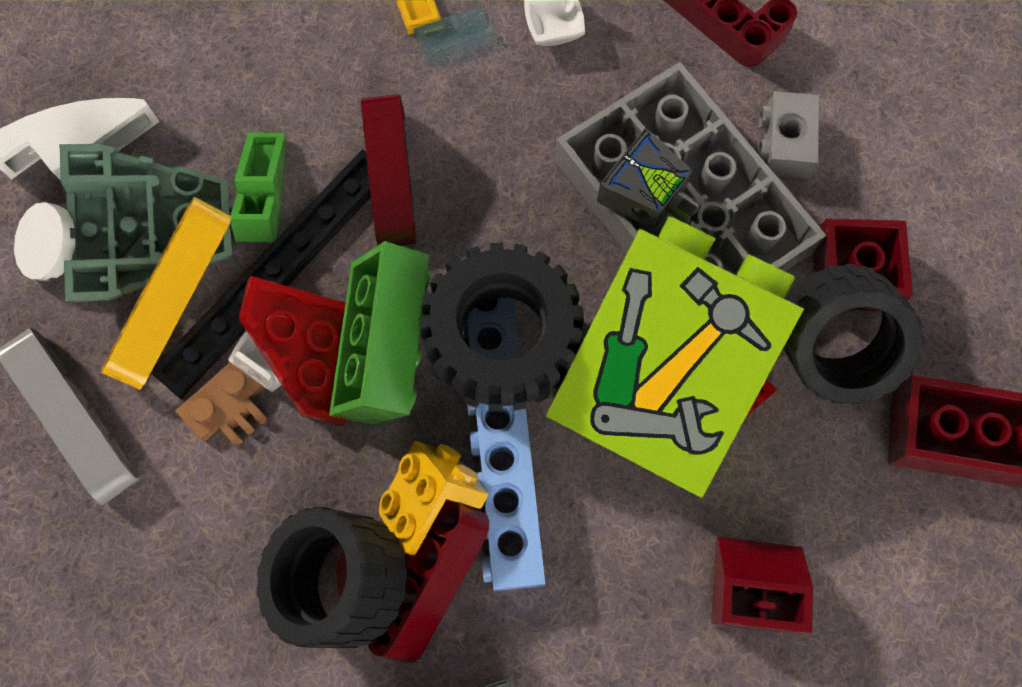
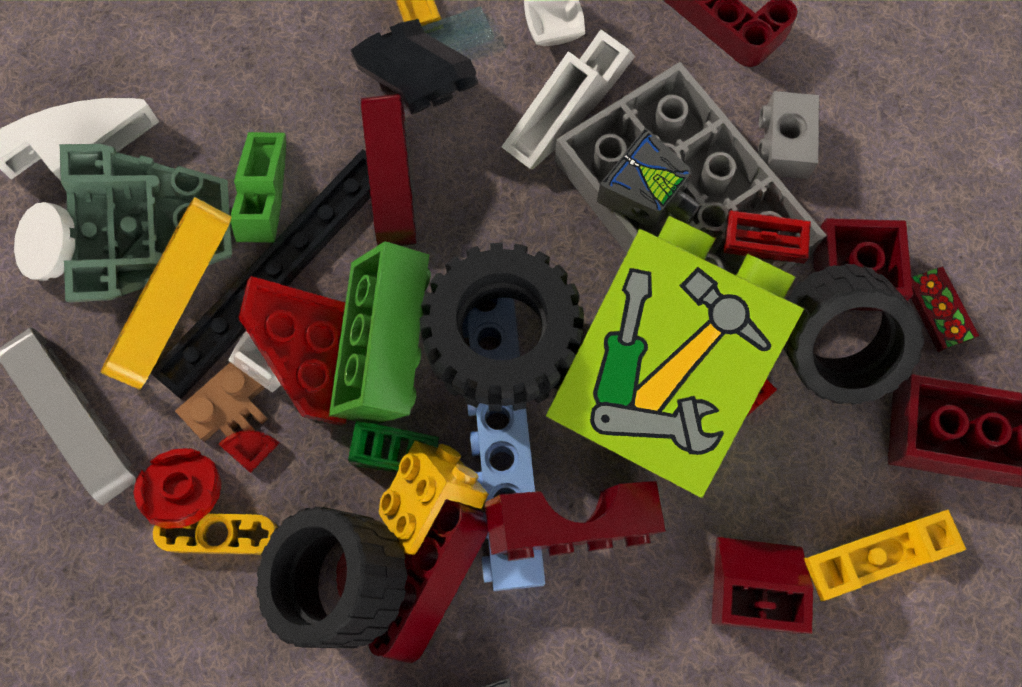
(177, 488): none -> red tile
(246, 546): none -> yellow beam
(249, 447): none -> red tile
(380, 432): none -> green slope
(415, 65): none -> black brick
(528, 523): none -> dark red arch
(567, 98): none -> white slope
(765, 251): none -> red tile
(884, 554): none -> yellow slope
(941, 310): none -> tile

